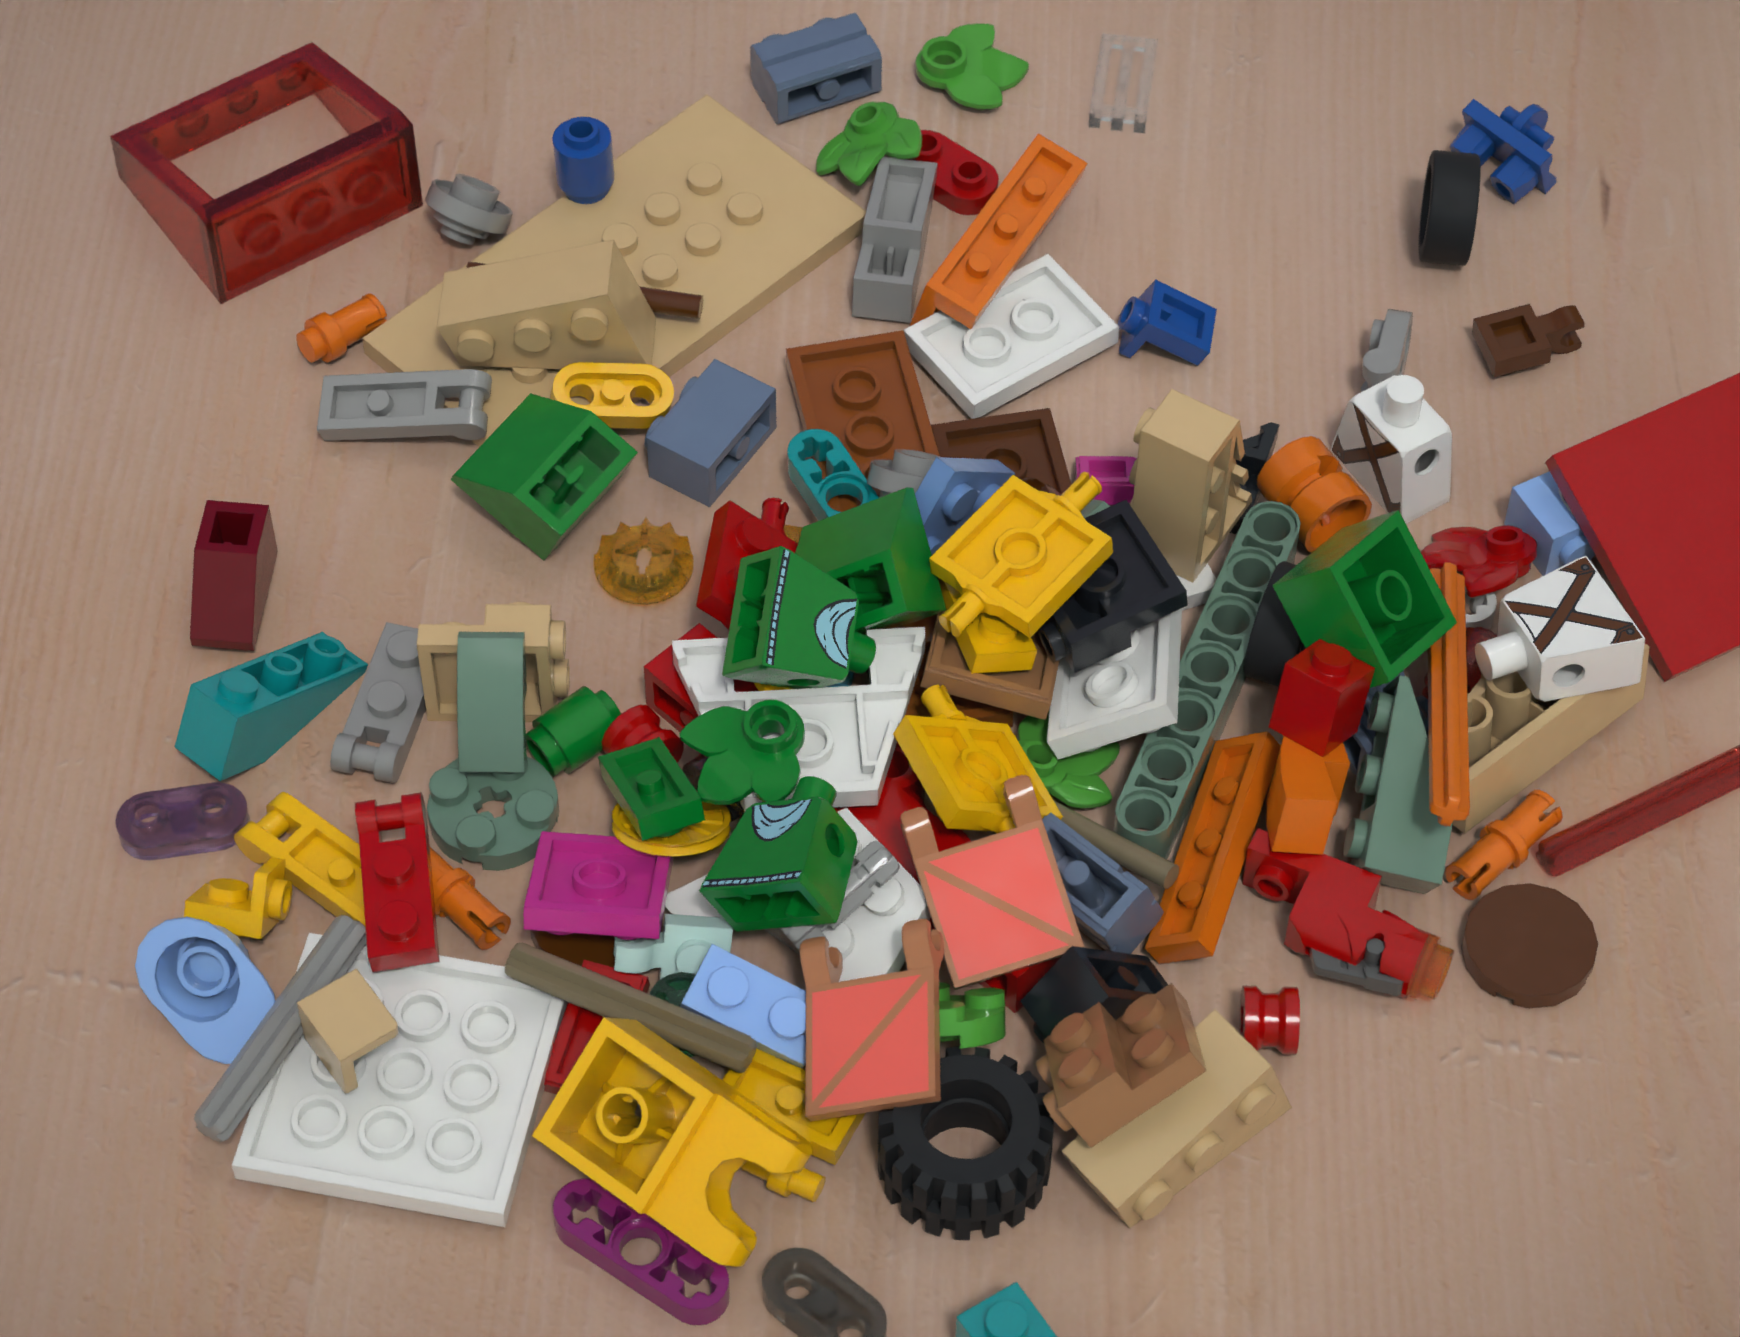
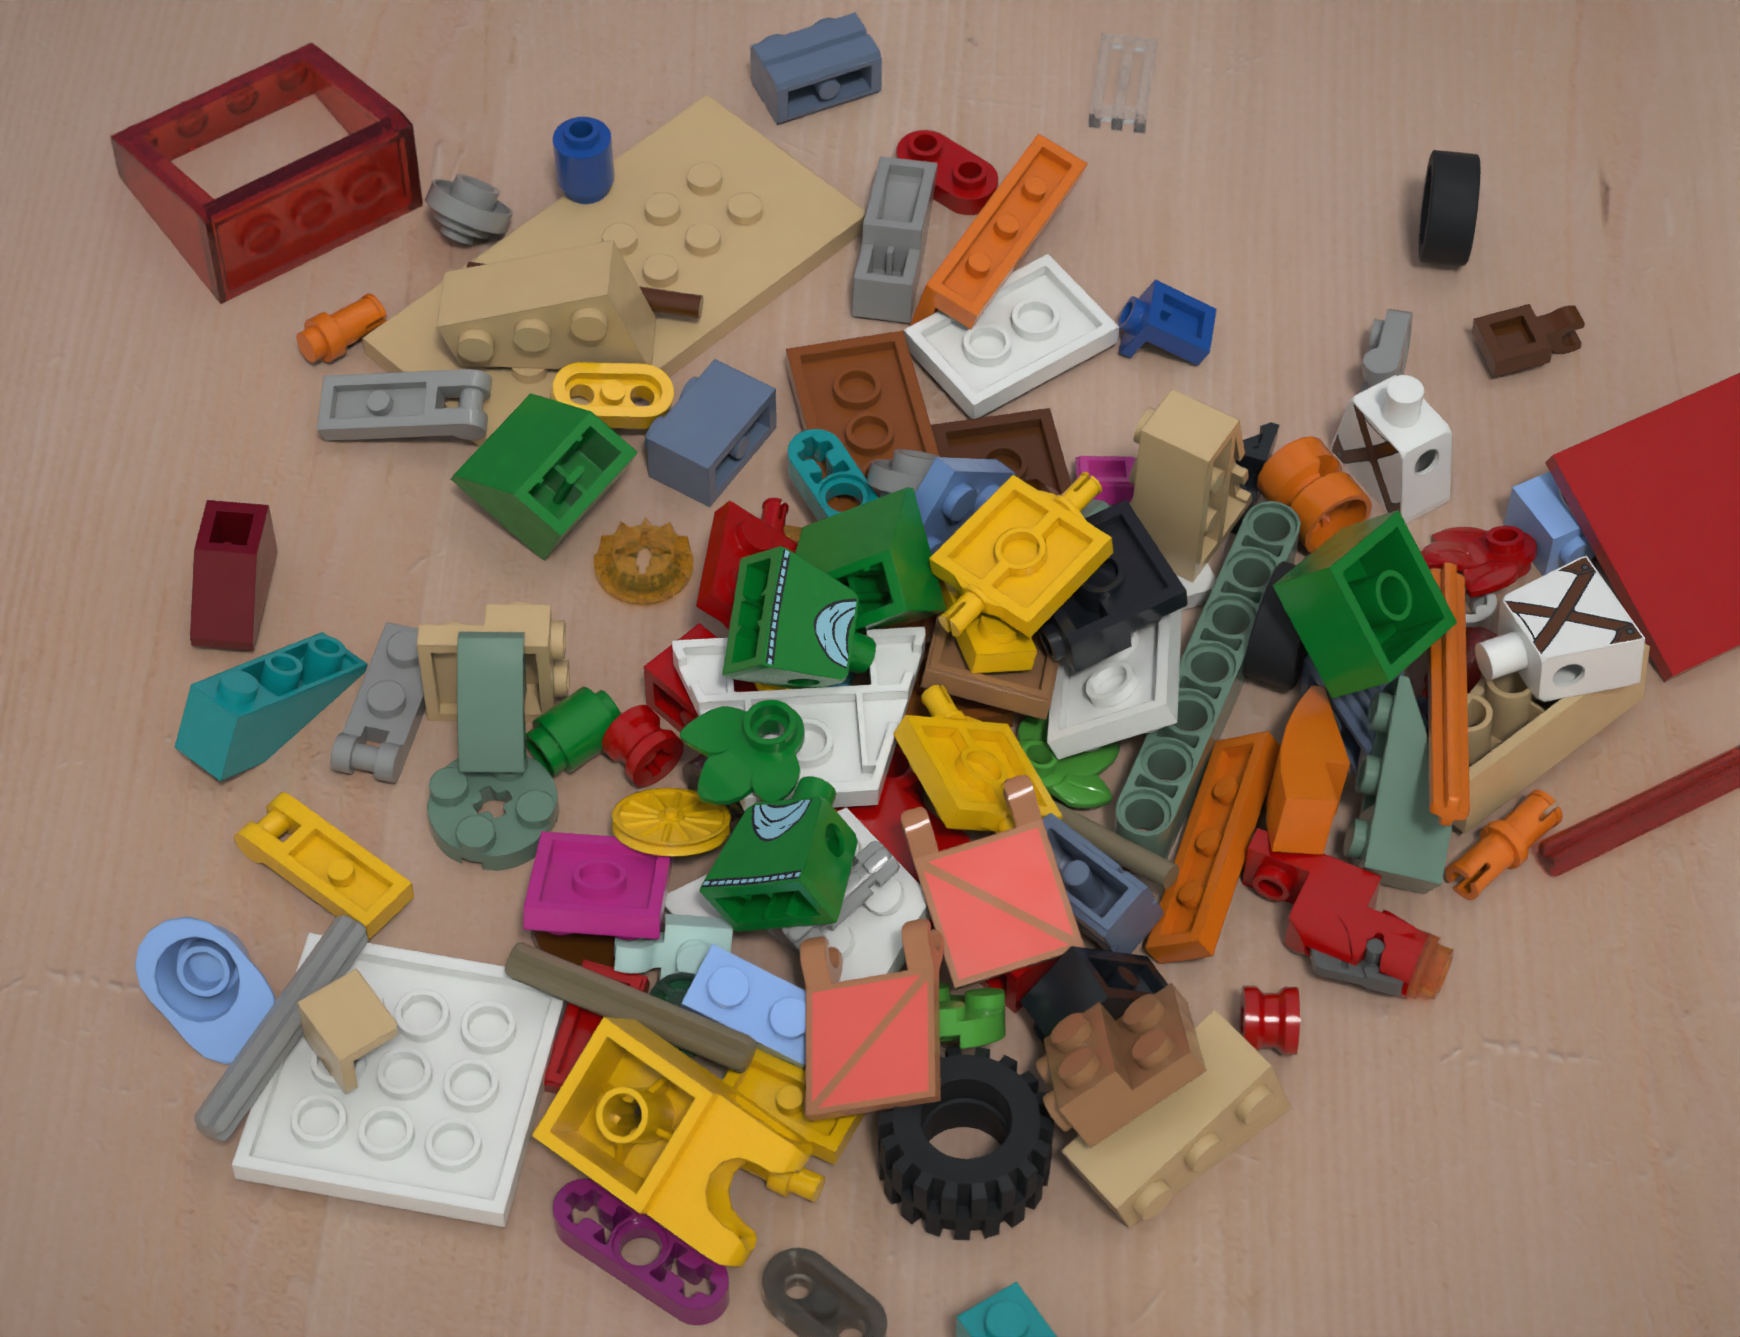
(181, 821): clear purple plate -> none
(243, 911): yellow bracket -> none
(397, 884): red plate -> none
(464, 904): orange pin -> none
(651, 789): green plate -> none
(868, 136): bright green plate -> none
(970, 66): bright green plate -> none
(1321, 697): red brick -> none
(1515, 141): blue hips -> none
(1529, 945): reddish brown tile -> none

